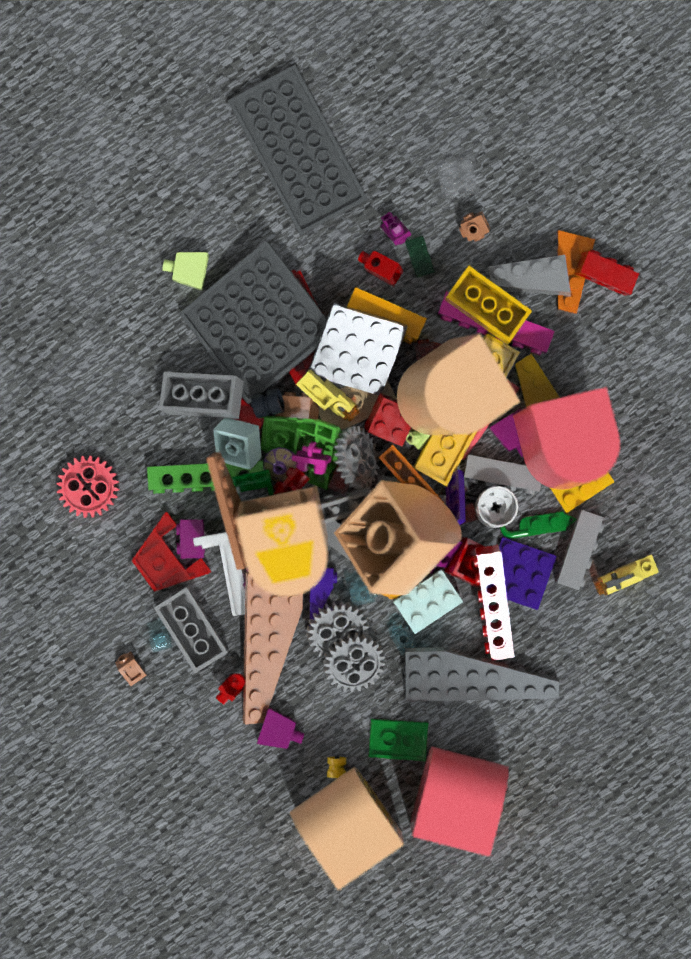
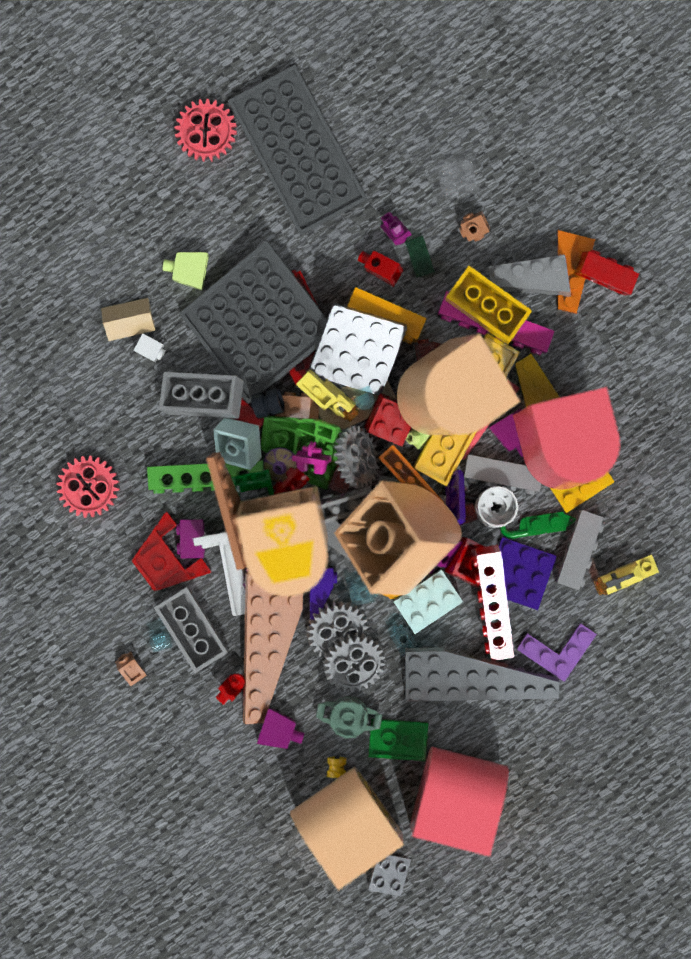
(128, 319): none -> tan piece
(150, 348): none -> white brick
(222, 131): none -> coral gear
(348, 716): none -> sand green container
(364, 401): none -> clear light blue brick
(389, 875): none -> flat silver hinge
(561, 664): none -> medium lavender plate

